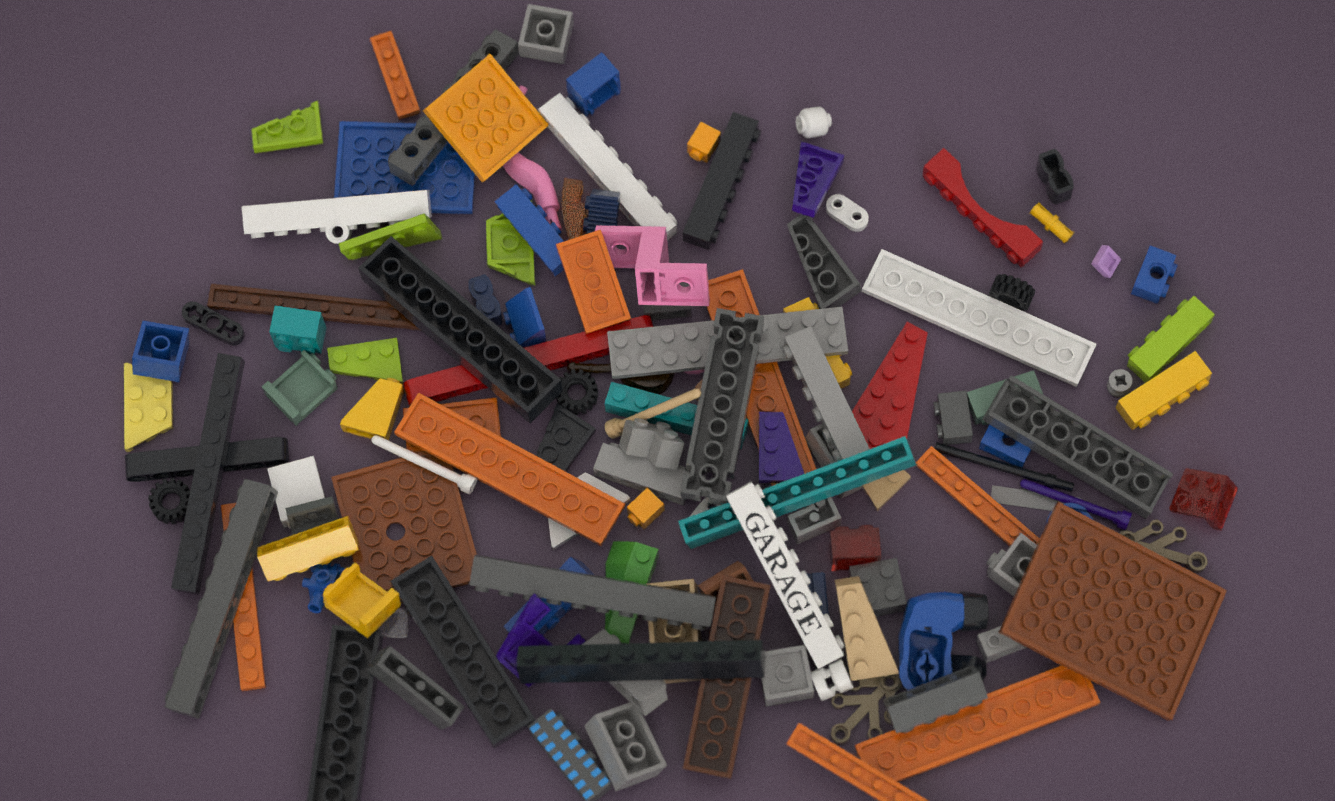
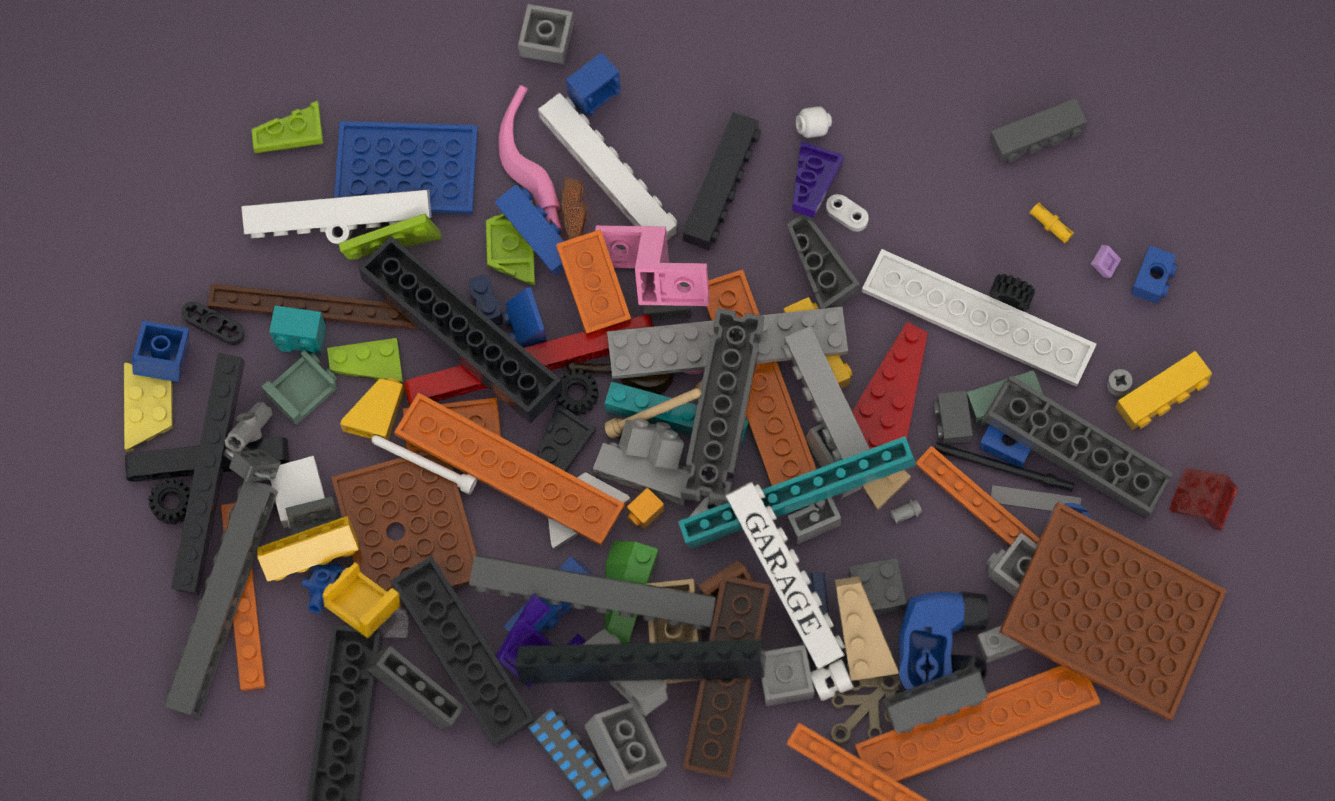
(248, 427): none -> light grey piece
(253, 464): none -> dark grey piece
(395, 75): orange plate -> none
(411, 168): dark grey brick -> none
(485, 118): light orange plate -> none
(602, 208): dark blue brick -> none
(703, 142): light orange brick -> none
(776, 450): dark purple wing -> none
(854, 546): clear red brick -> none
(906, 511): none -> light grey pin
(1015, 240): red arch -> none
(1038, 131): none -> dark grey brick
(1052, 173): black brick -> none
(1119, 518): dark purple piece -> none
(1158, 545): dark tan plant -> none
(1170, 339): lime brick -> none

